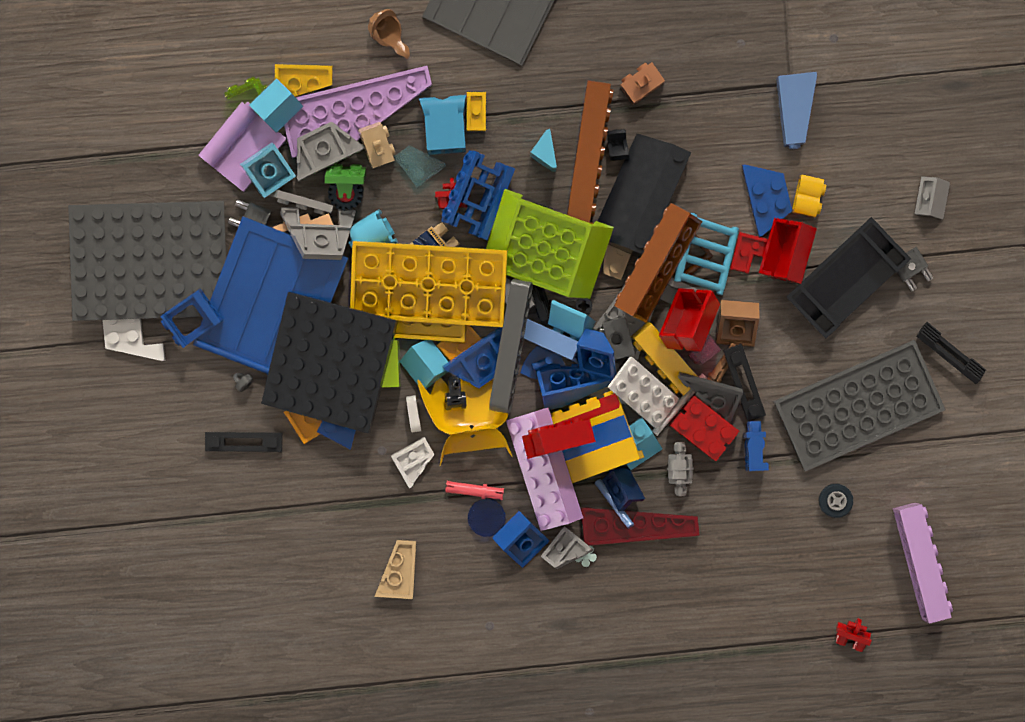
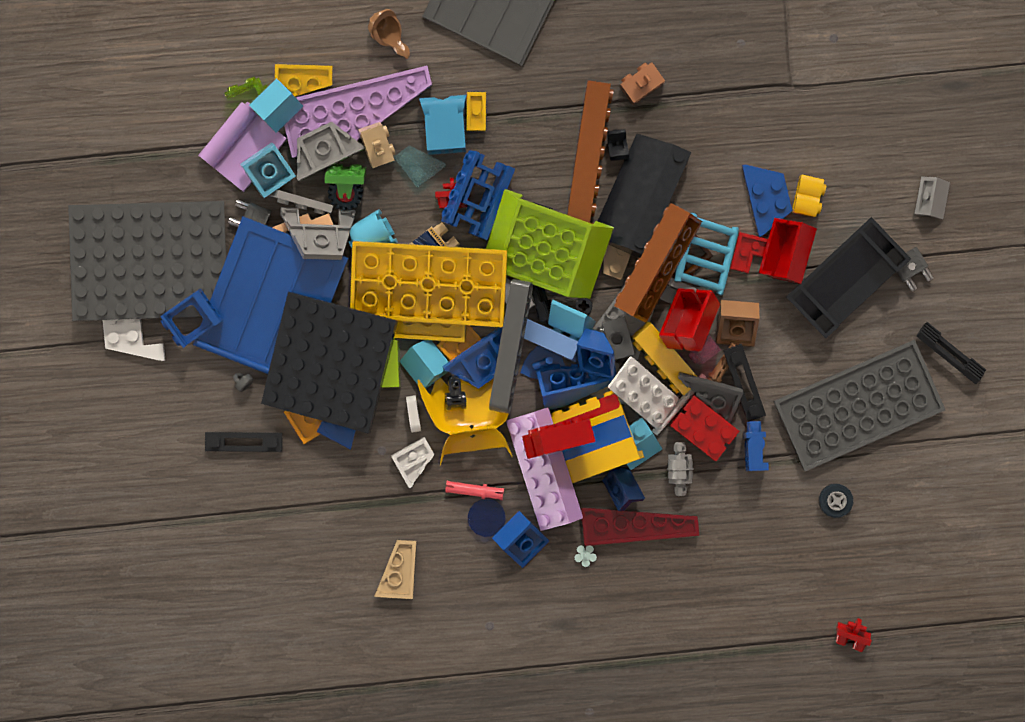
(544, 152): medium azure slope -> none
(565, 549): light grey wing -> none
(623, 516): medium blue bar -> none
(795, 105): medium blue slope -> none
(922, 562): lavender brick -> none

